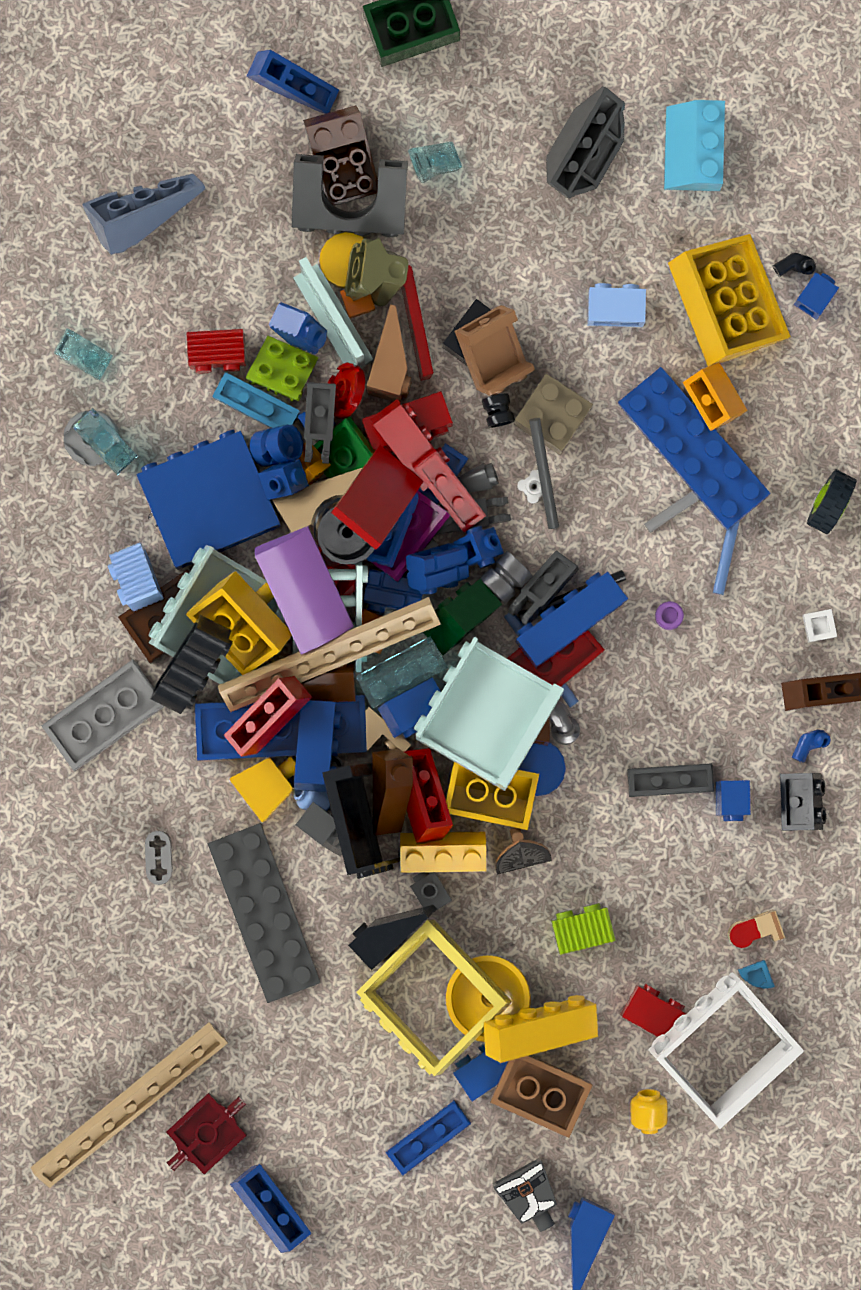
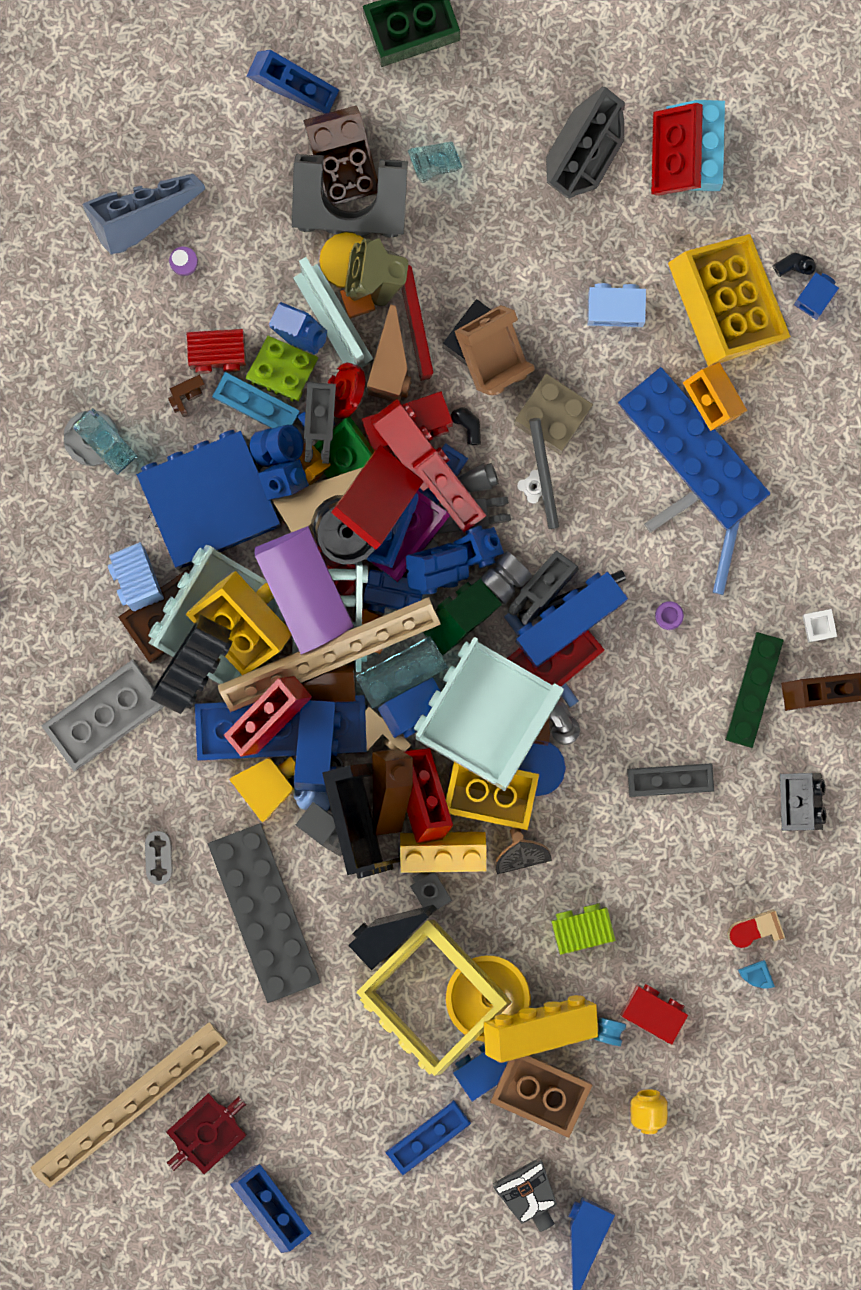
(82, 354): clear light blue slope -> none
(183, 261): none -> medium lavender tile
(188, 389): none -> reddish brown bracket
(470, 422): none -> black arm
(498, 410): black wheel -> none
(610, 1031): none -> dark azure wheel
(677, 149): none -> red tile
(733, 799): blue brick -> none
(751, 1082): white window -> none
(754, 690): none -> dark green plate
(810, 741): blue arm -> none
(831, 501): black wheel -> none

